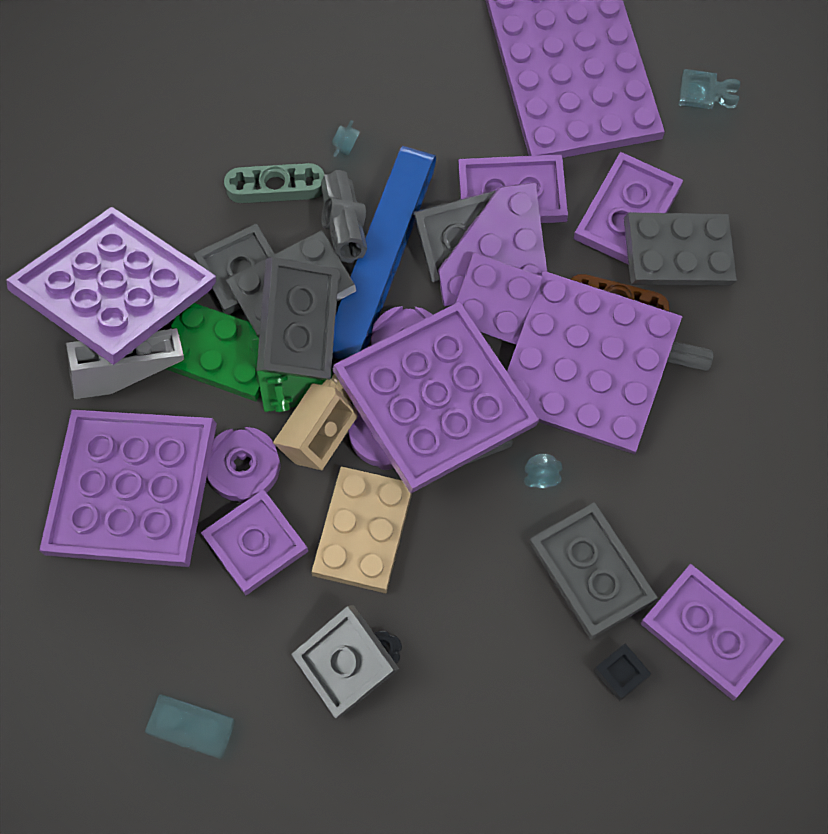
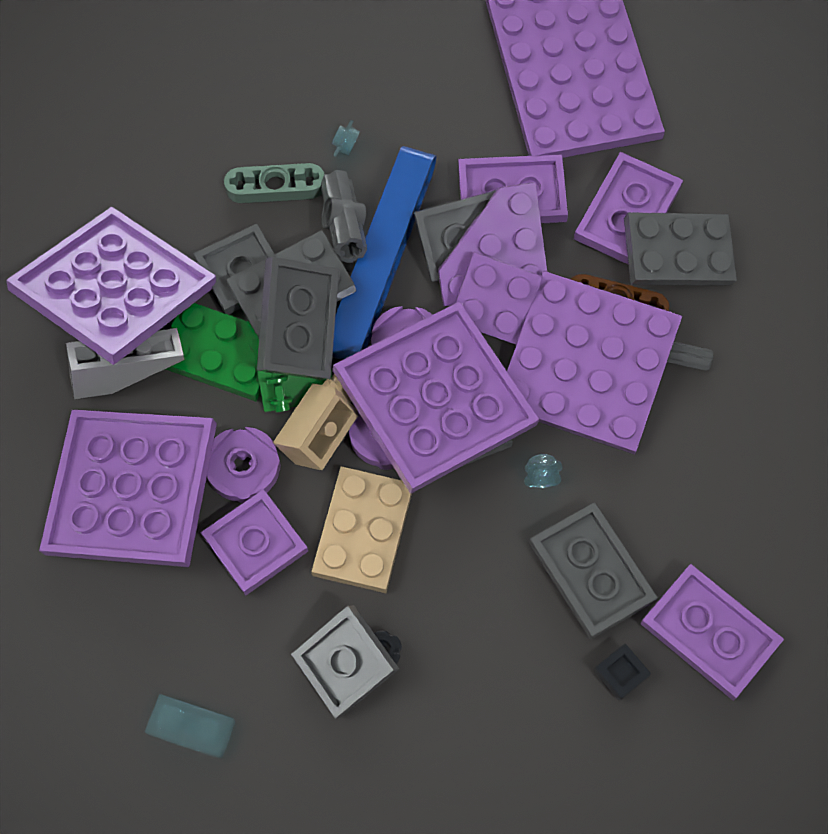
(703, 89): clear light blue plate -> none

